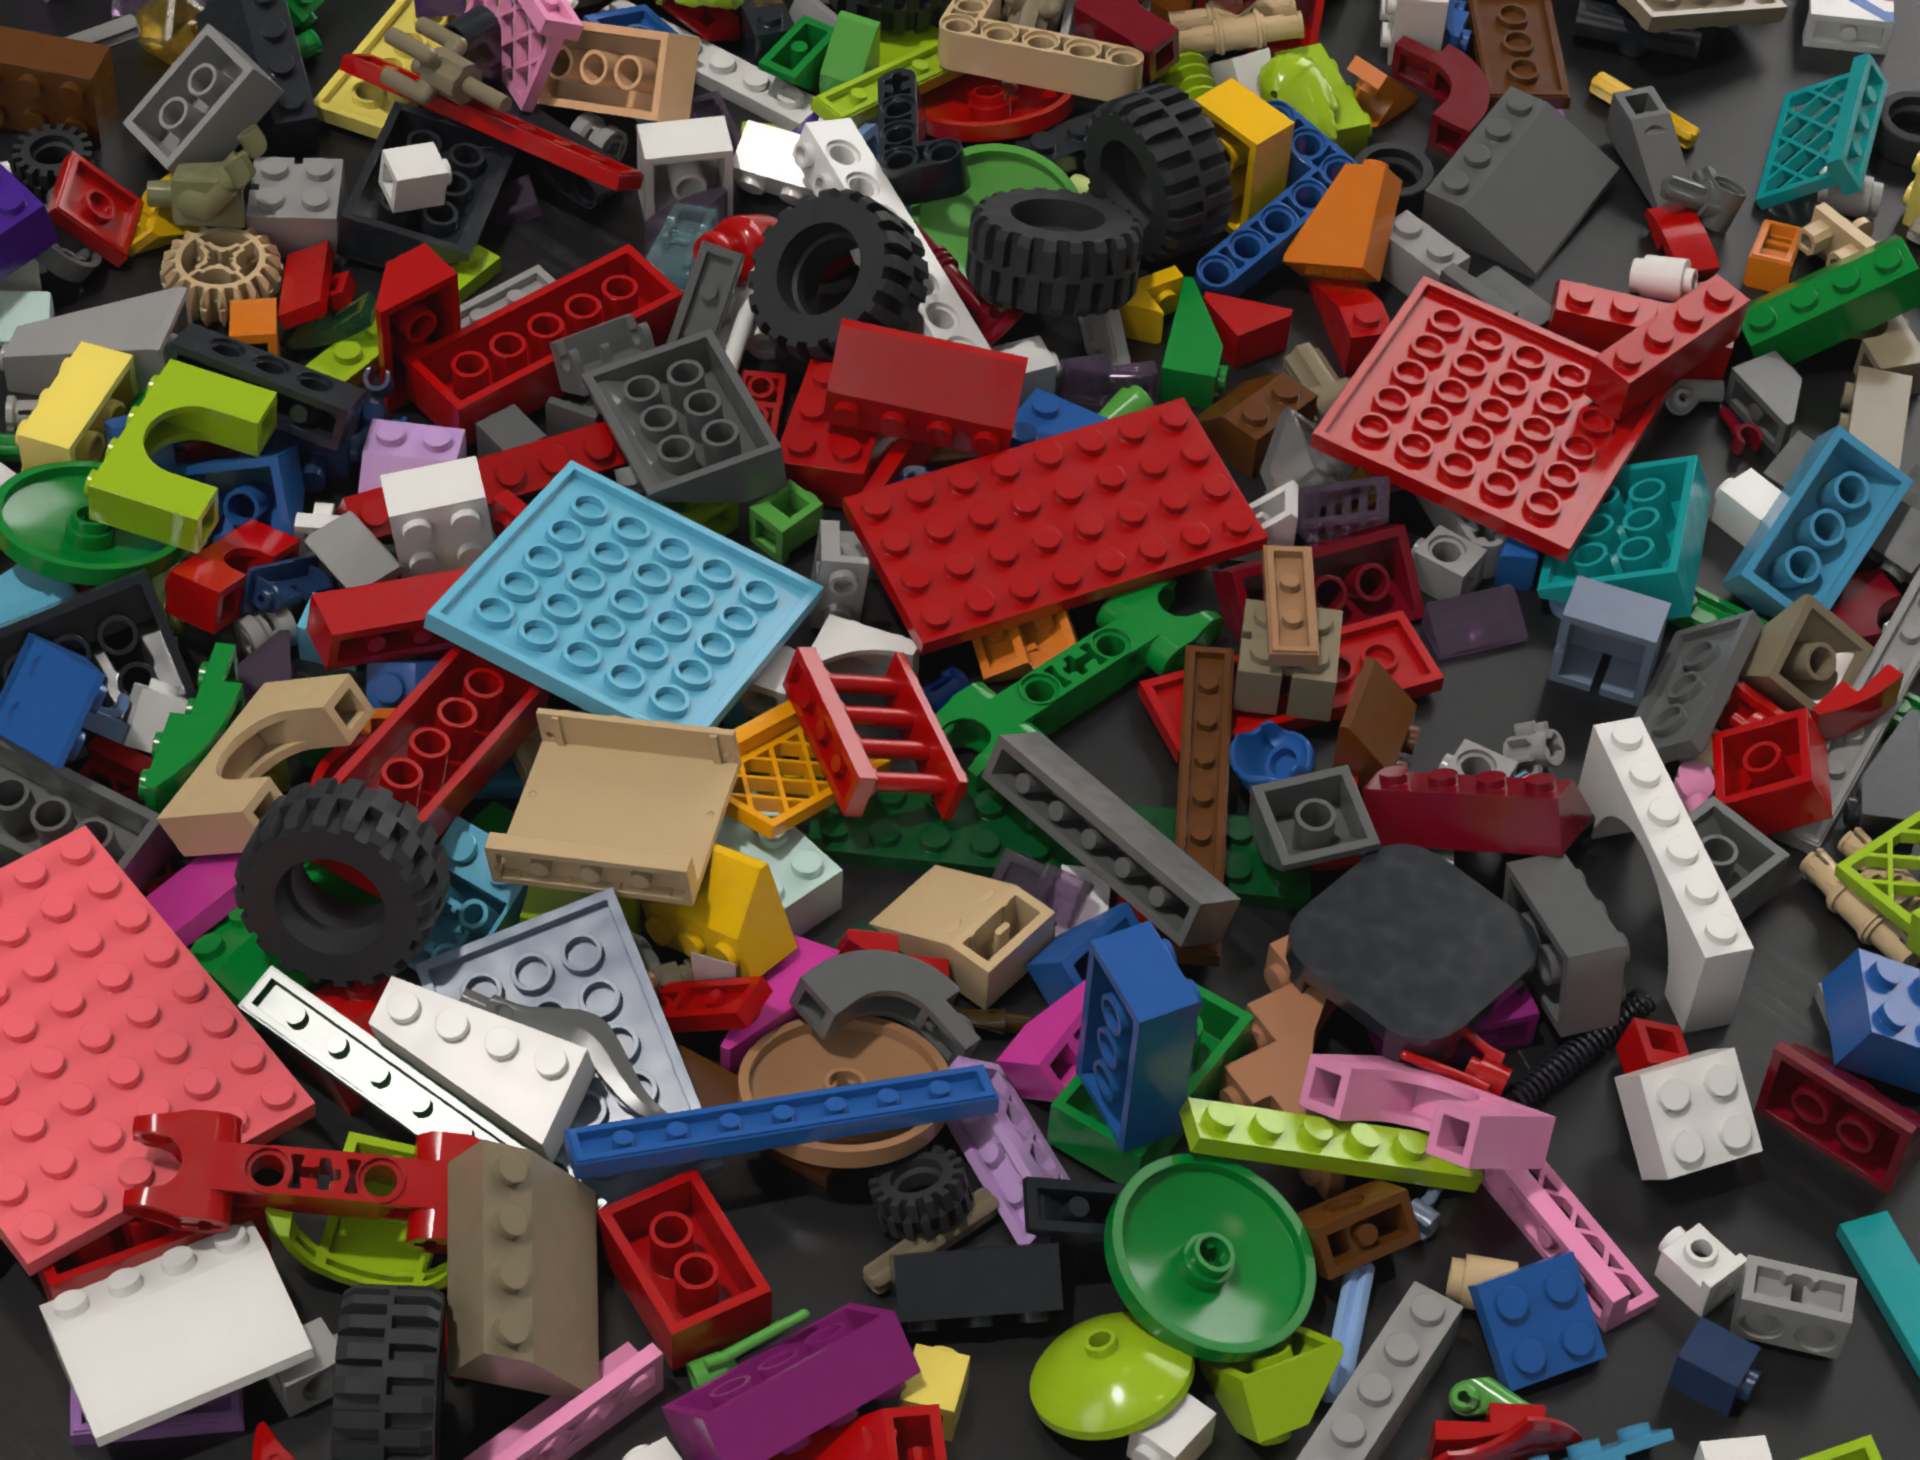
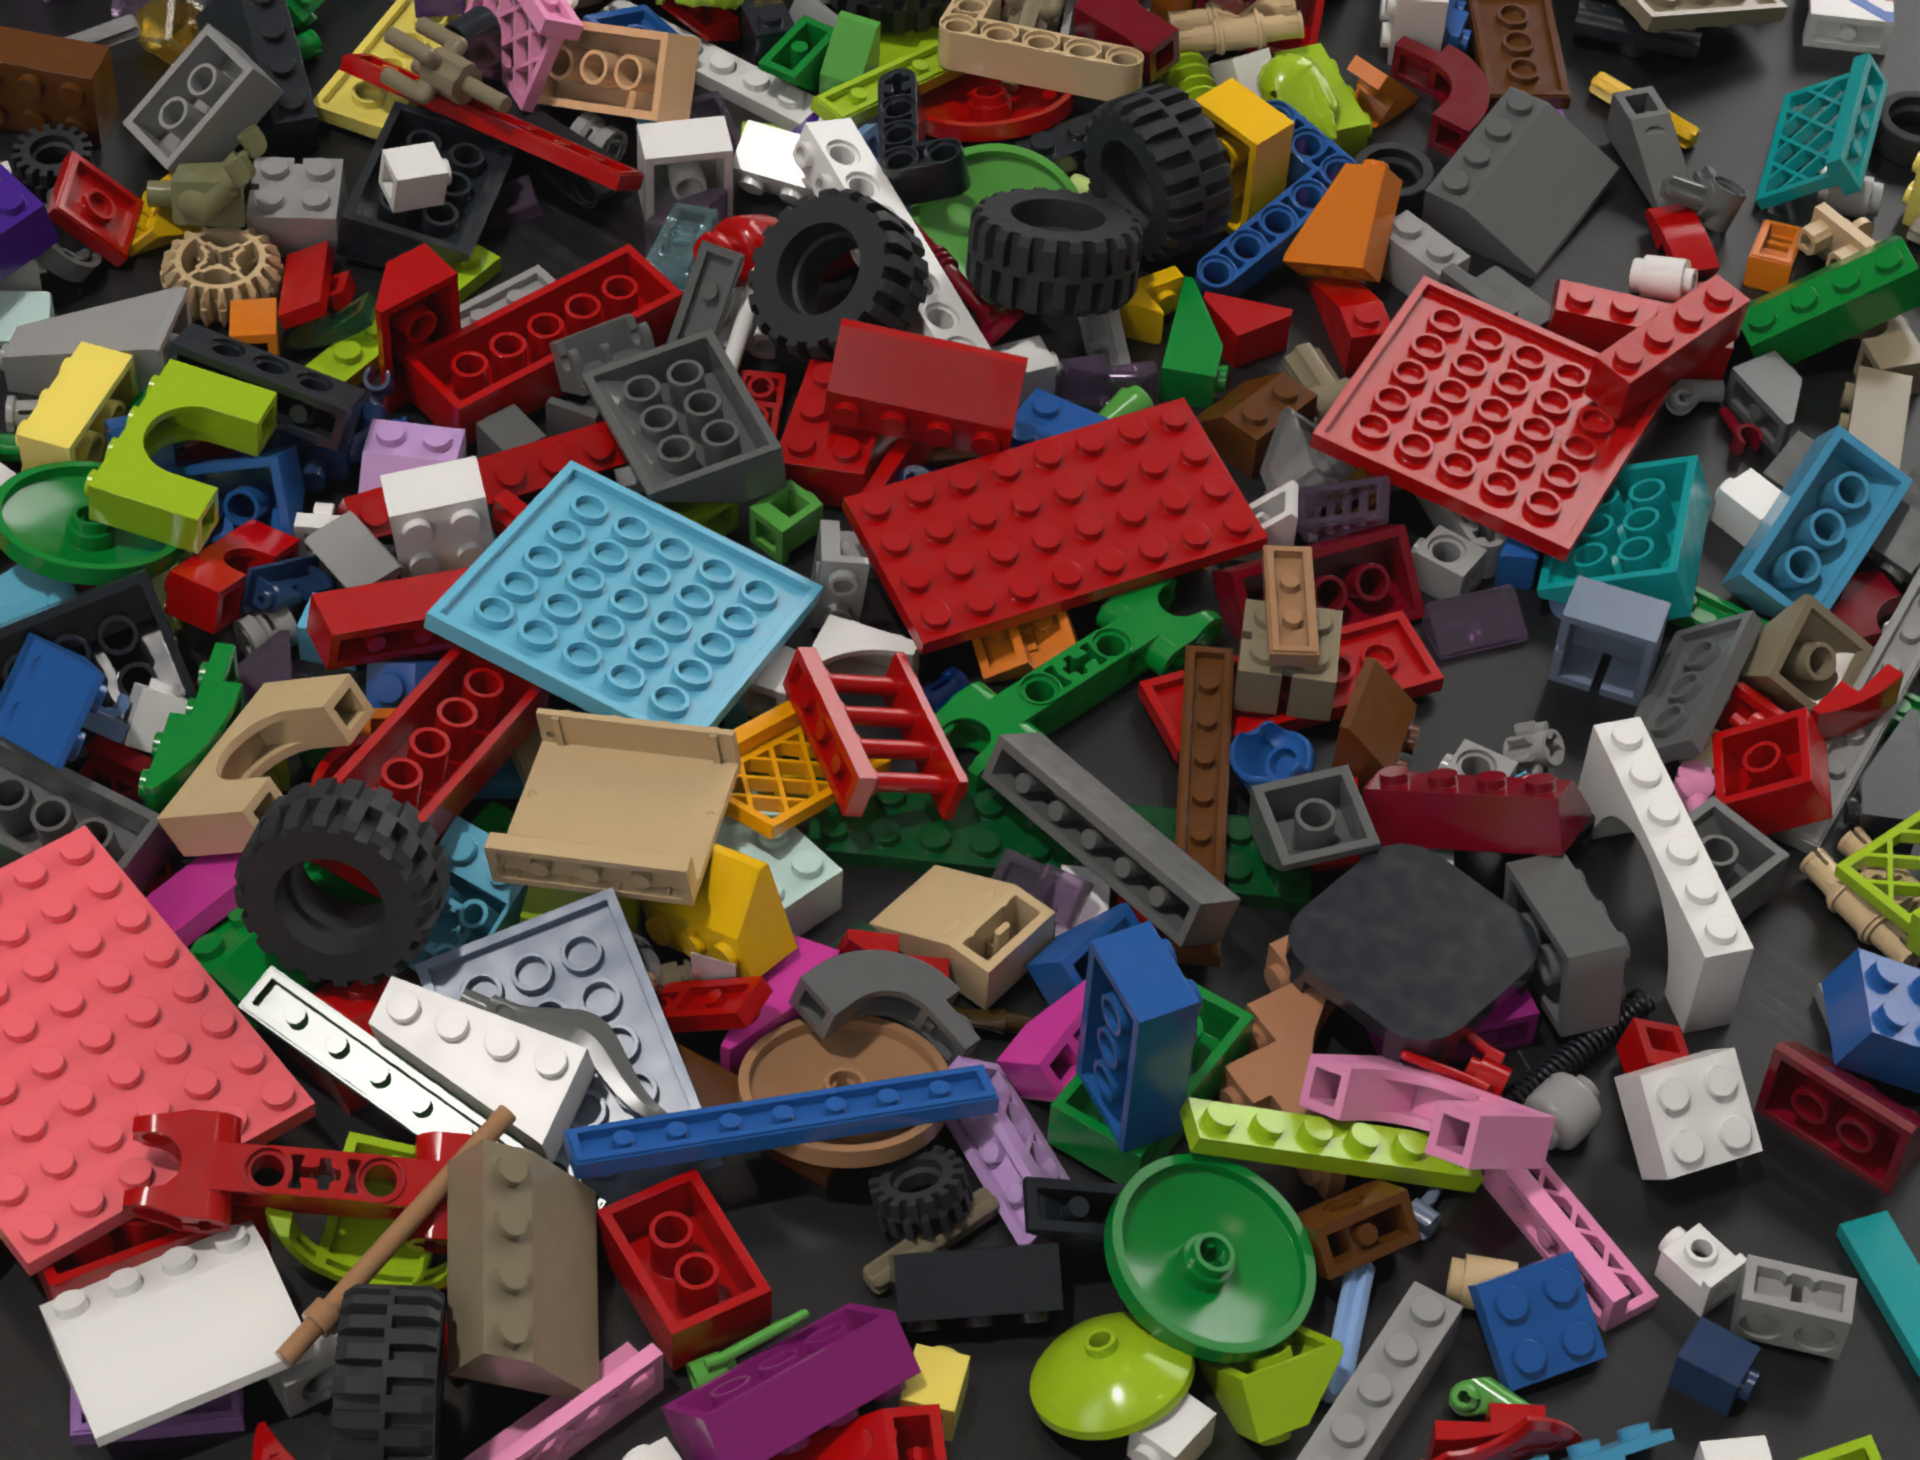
(325, 1313): none -> medium nougat bar
(1572, 1103): none -> light grey head

